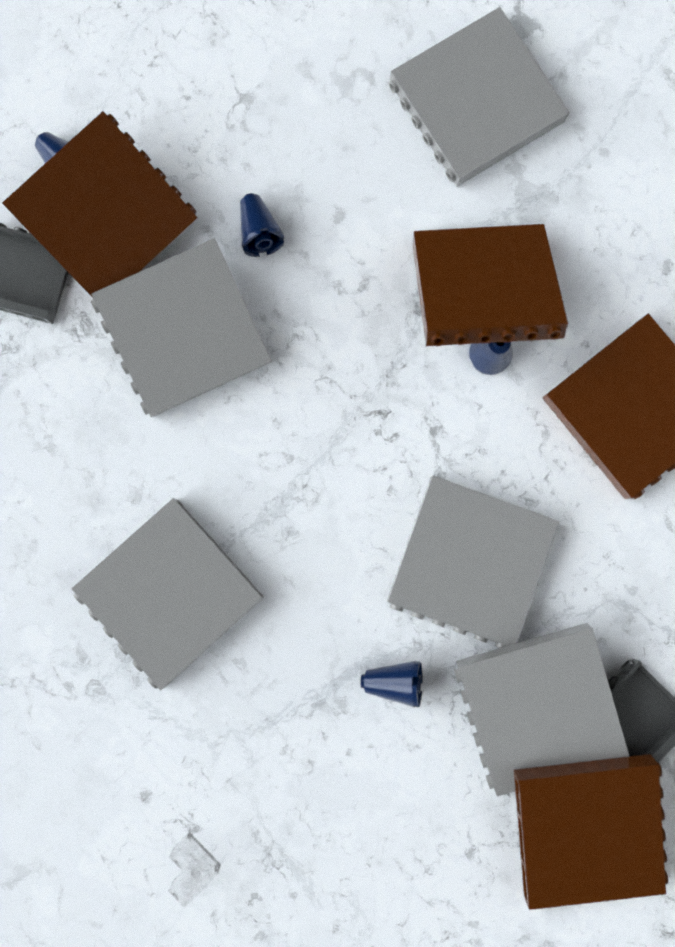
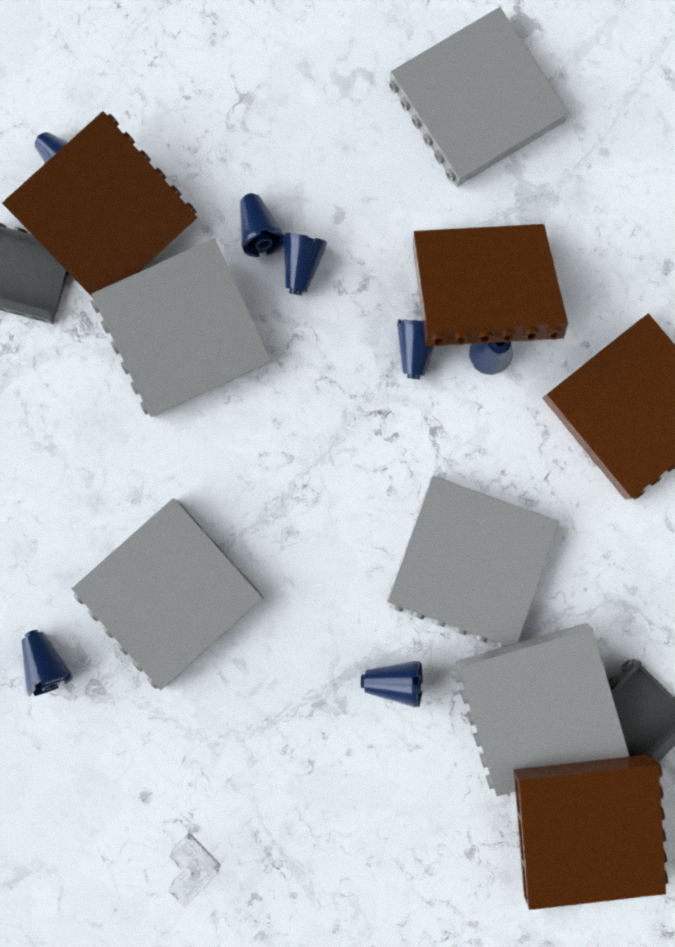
(42, 664): none -> dark blue cone
(301, 261): none -> dark blue cone
(413, 348): none -> dark blue cone

